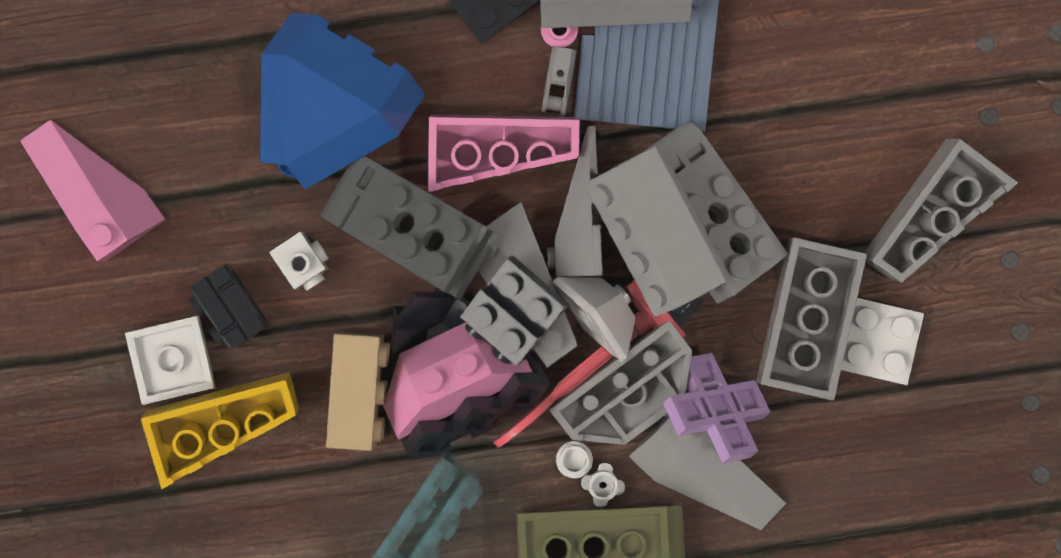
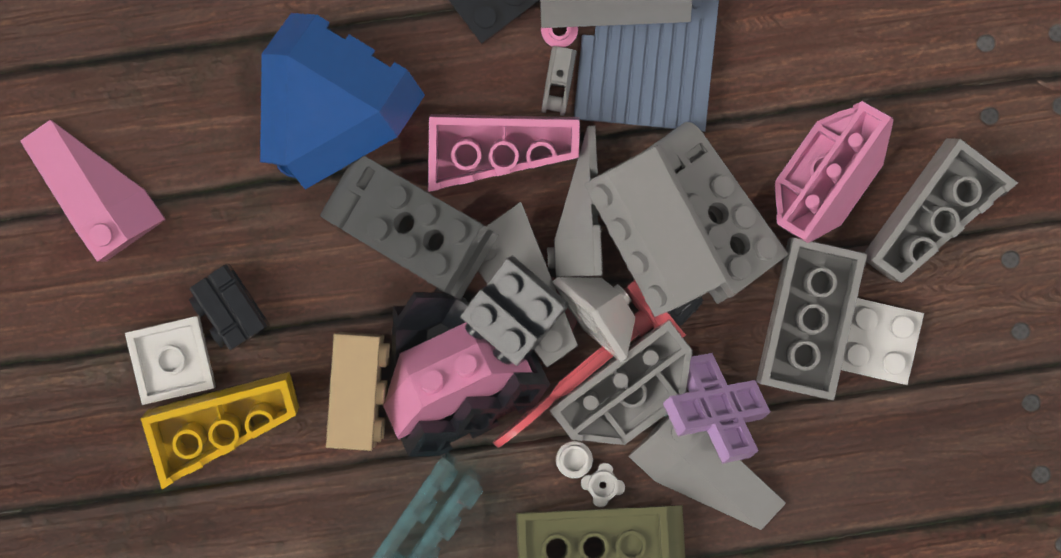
(301, 261): white brick -> none
(831, 170): none -> bright pink wedge

